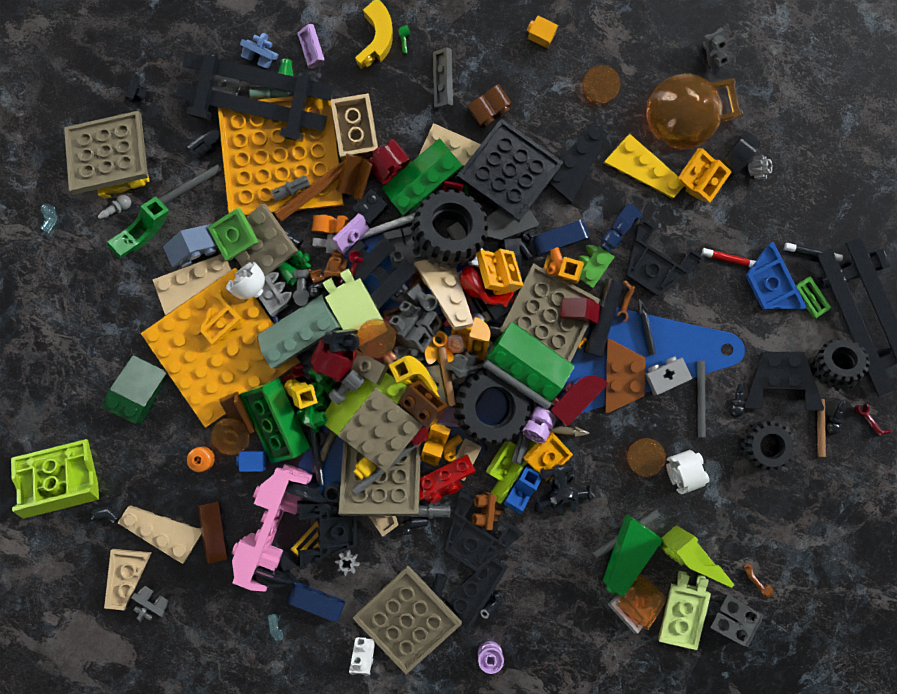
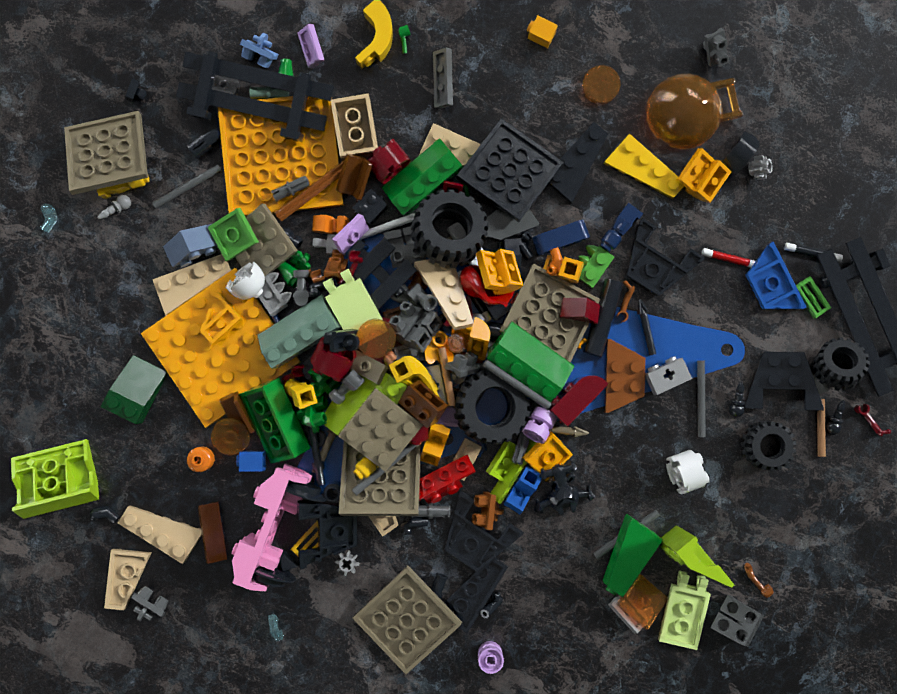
(147, 224): green arch -> none
(315, 601): dark blue beam -> none
(362, 656): white hips -> none
(450, 447): light orange arm -> none
(489, 106): reddish brown brick -> none
(646, 457): clear orange tile -> none

